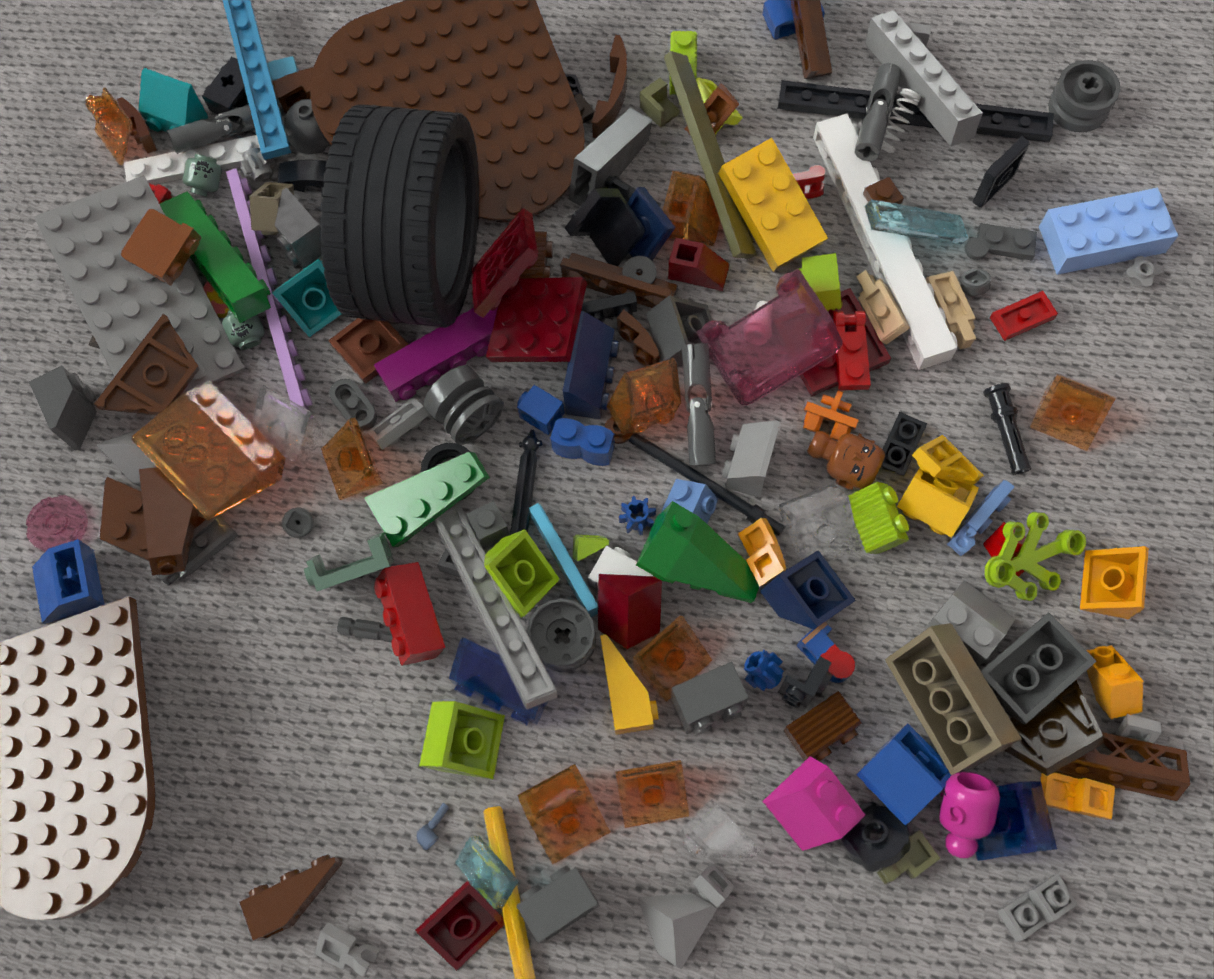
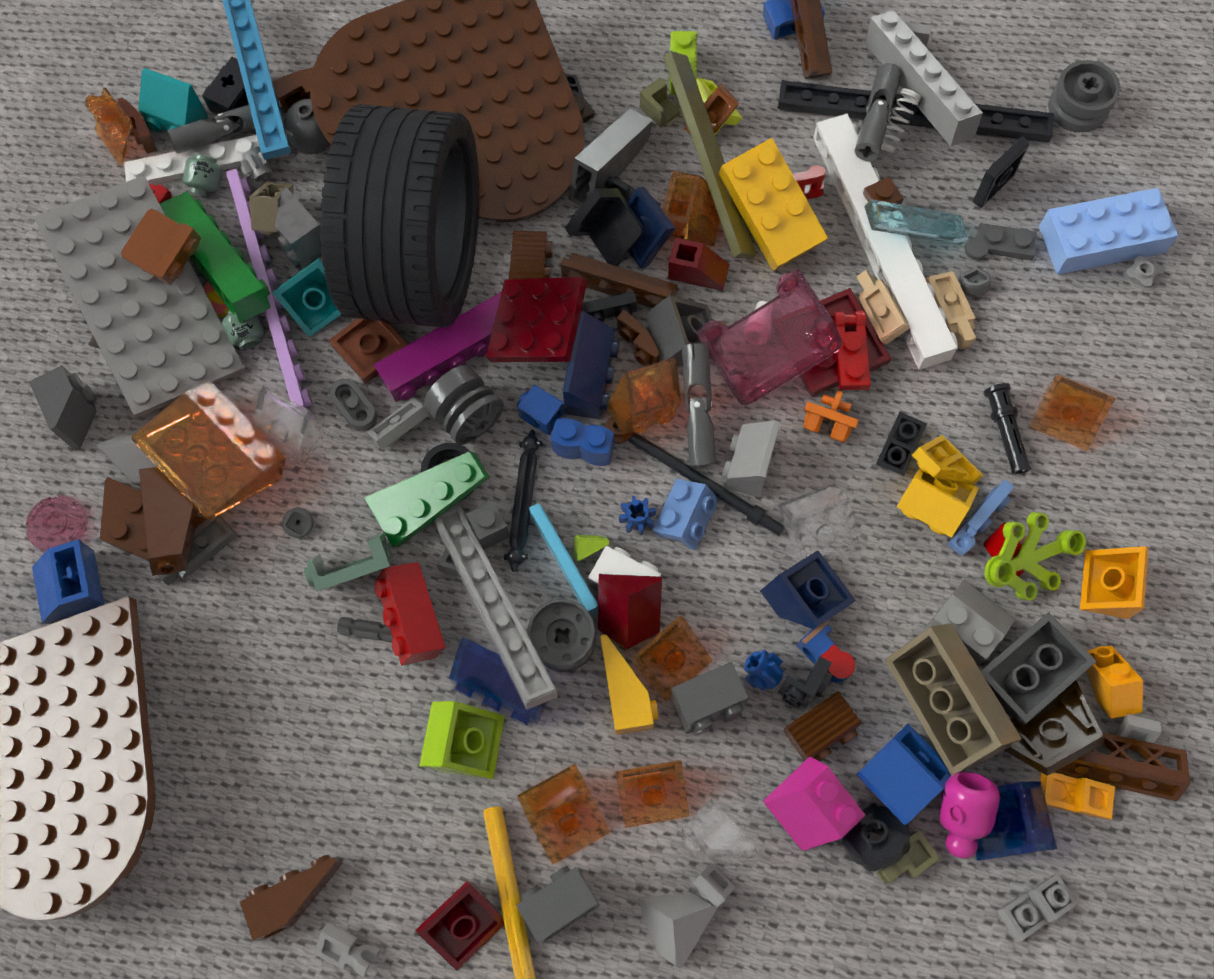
(152, 374): reddish brown wing -> none
(282, 67): medium azure slope -> none
(302, 173): black slope -> none
(351, 461): clear orange slope -> none
(426, 835): sand blue hand -> none
(486, 872): clear light blue plate -> none
(504, 263): dark red plate -> none
(520, 571): lime slope -> none
(605, 111): reddish brown slope -> none
(640, 263): dark grey wheel -> none
(692, 553): green wedge -> none
(763, 550): light orange slope -> none
(823, 278): lime brick -> none
(850, 460): dark orange piece -> none
(878, 518): lime brick -> none
(1023, 315): red plate -> none

